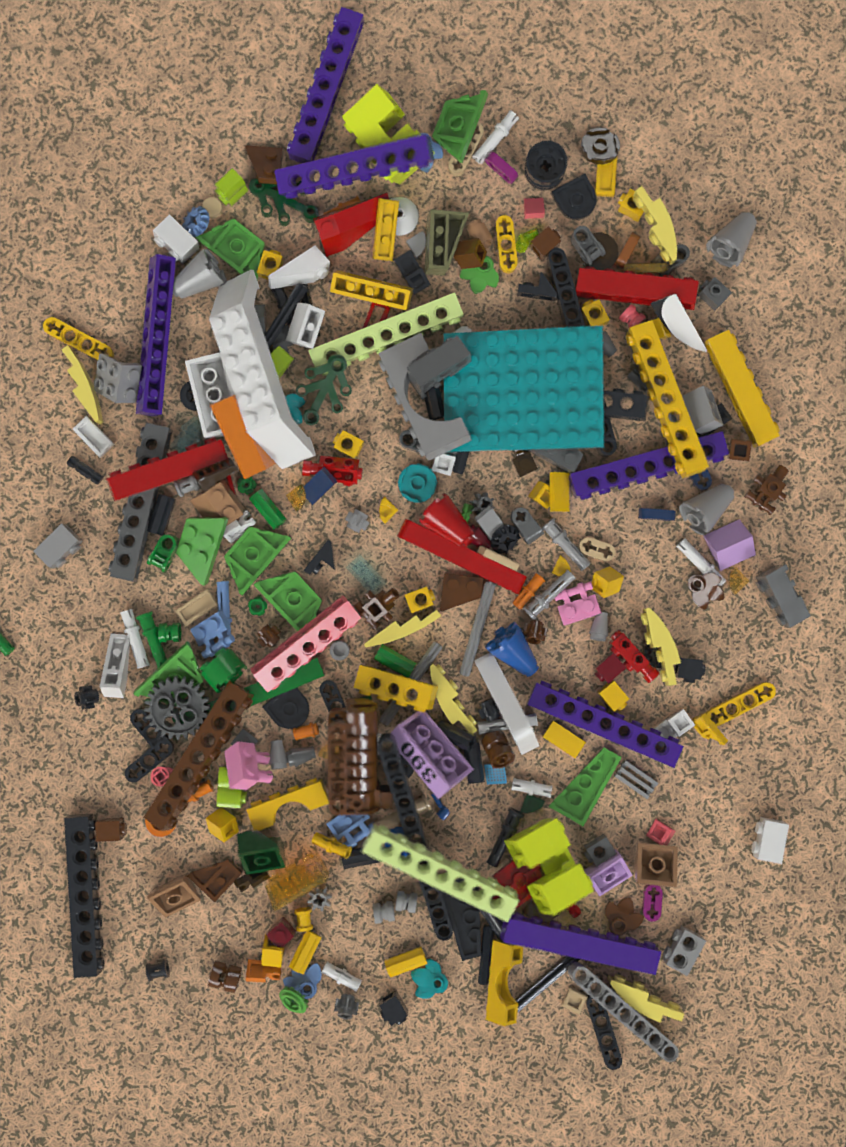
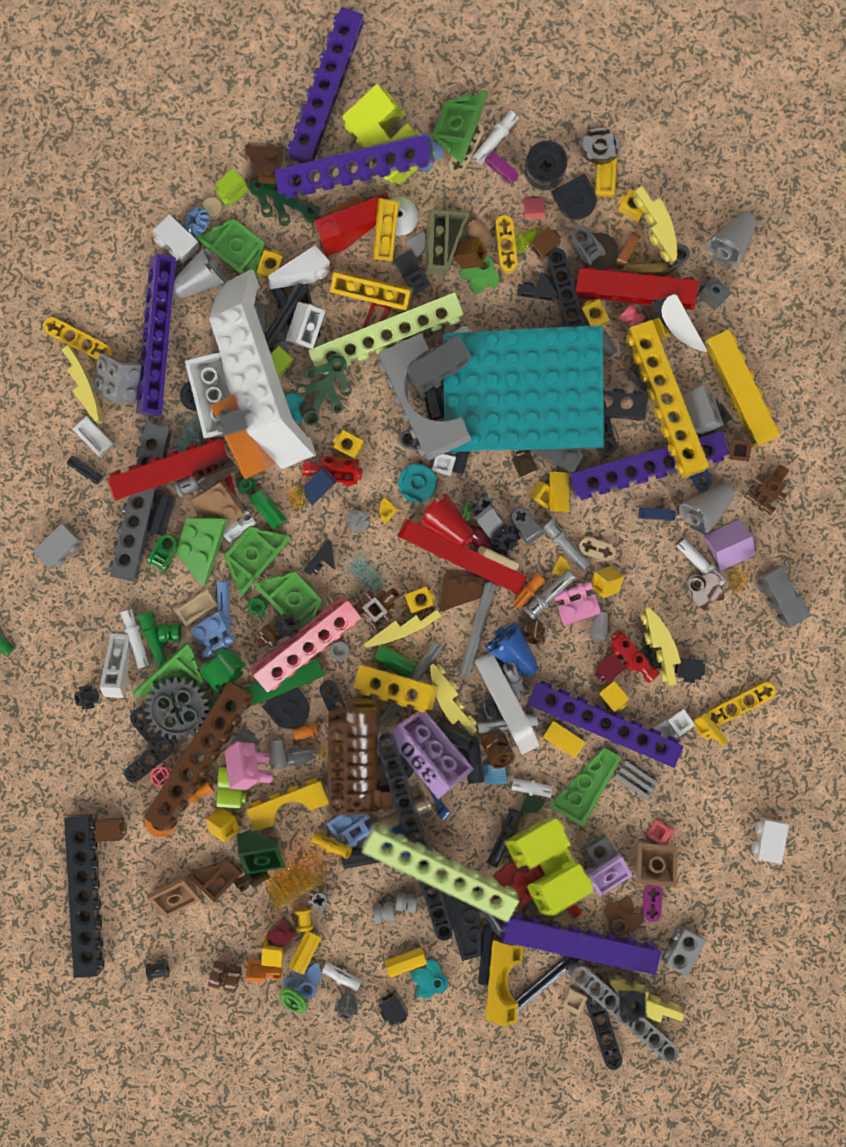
(230, 421): none -> dark grey brick
(287, 620): none -> black gear
(514, 679): none -> light grey pin
(625, 1001): none -> black brick

